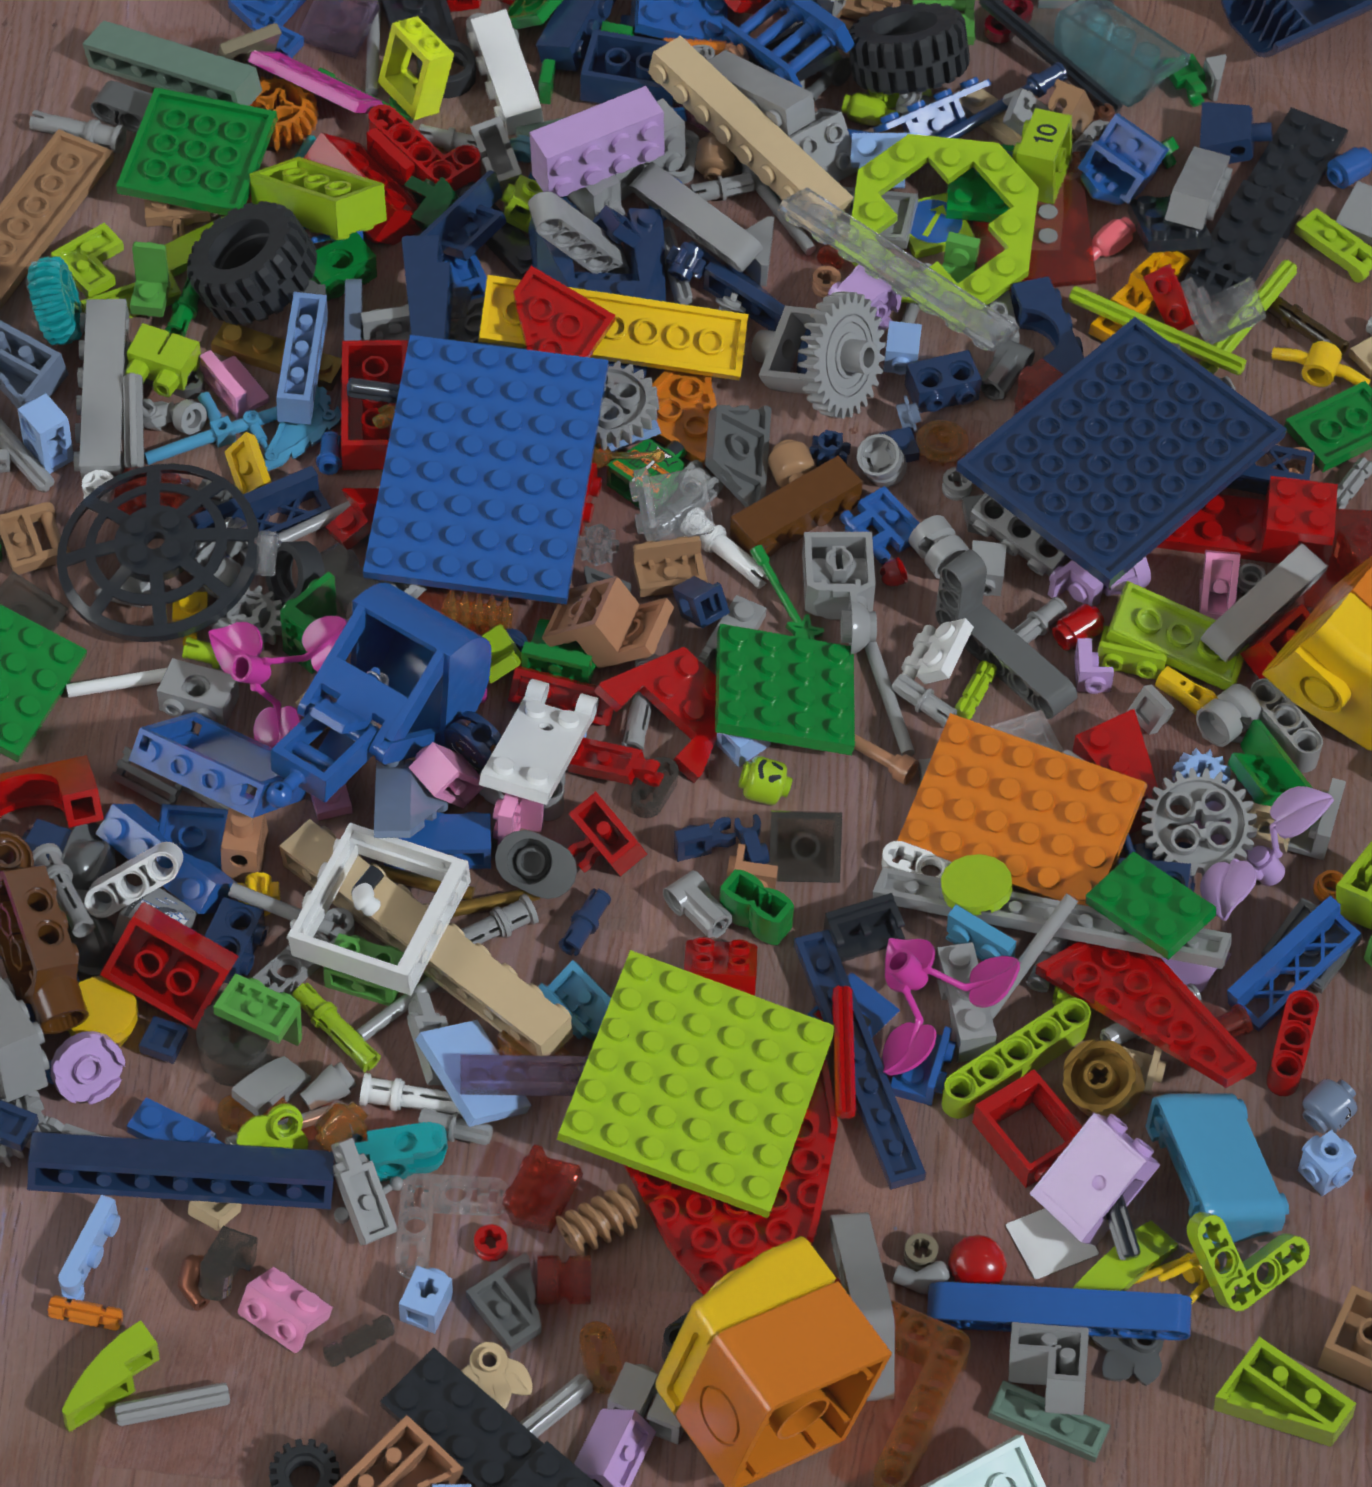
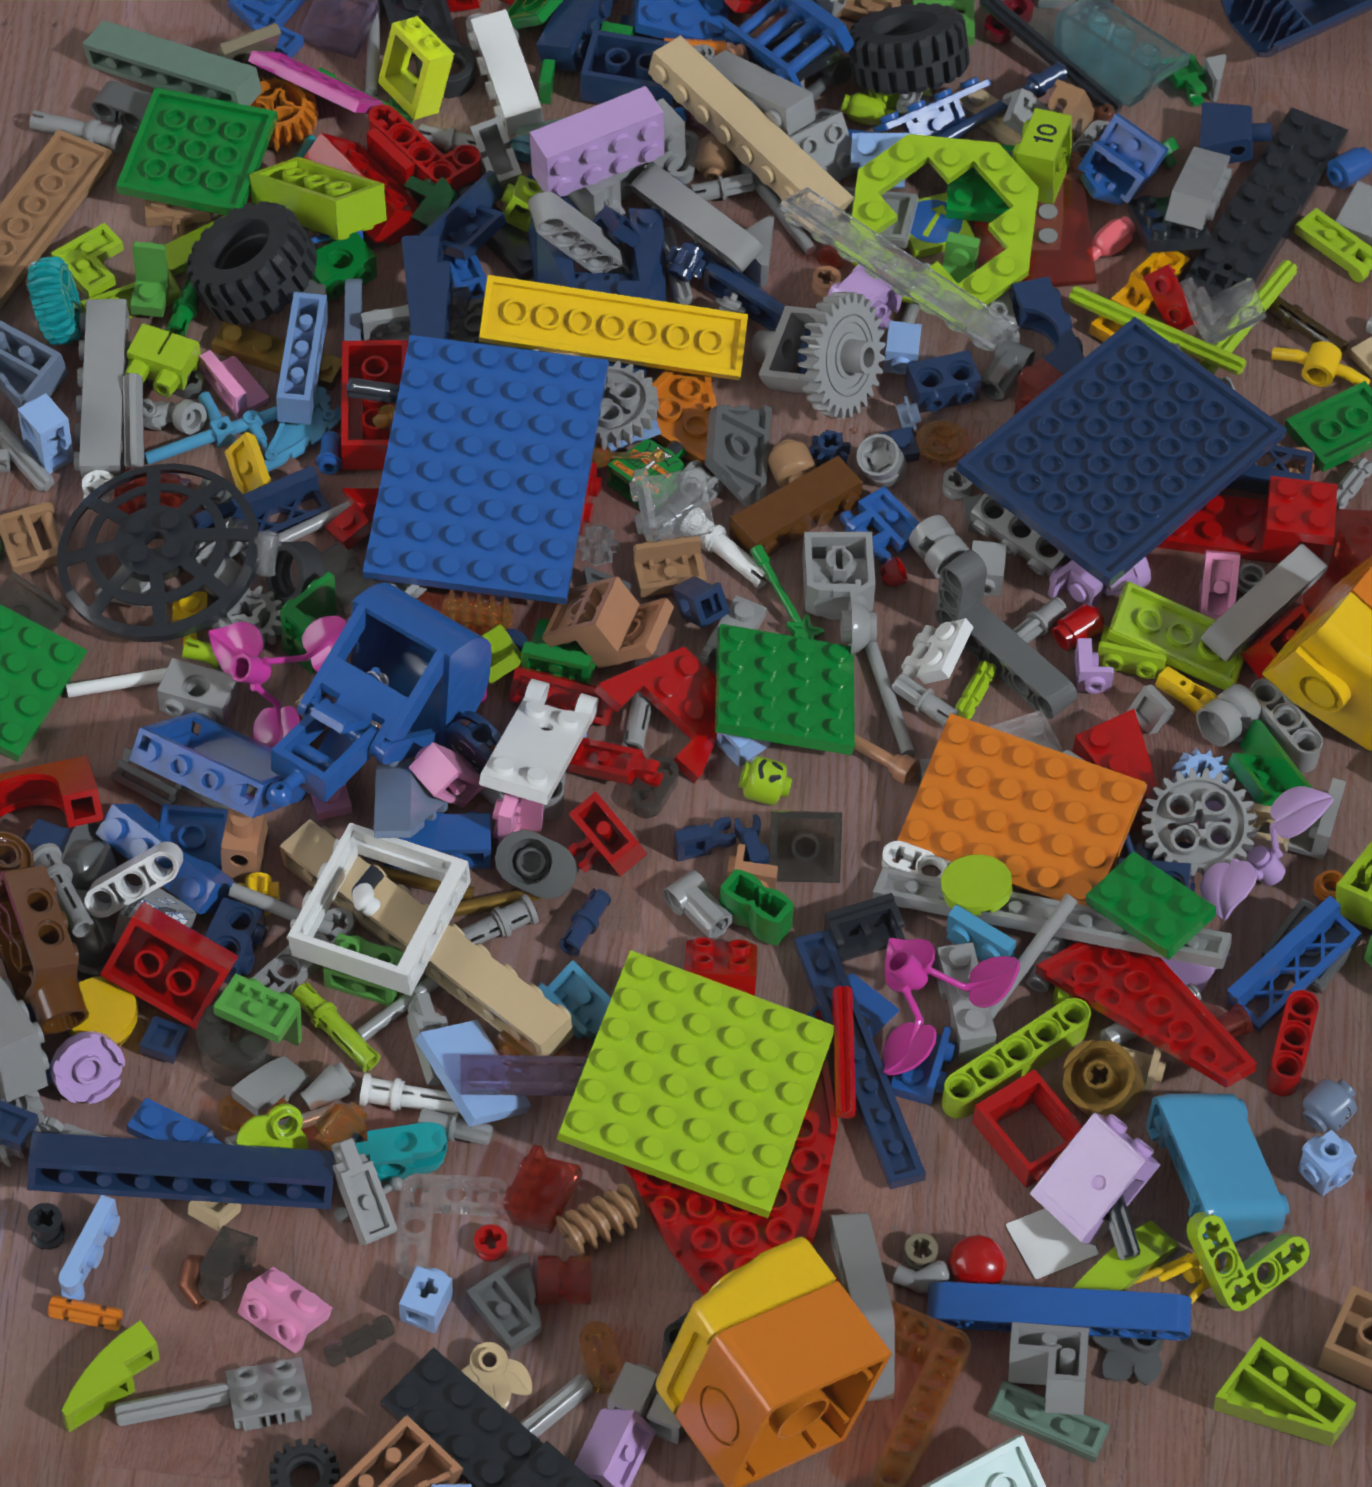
(46, 1226): none -> black bush
(268, 1391): none -> light grey hinge
(558, 317): red plate -> none

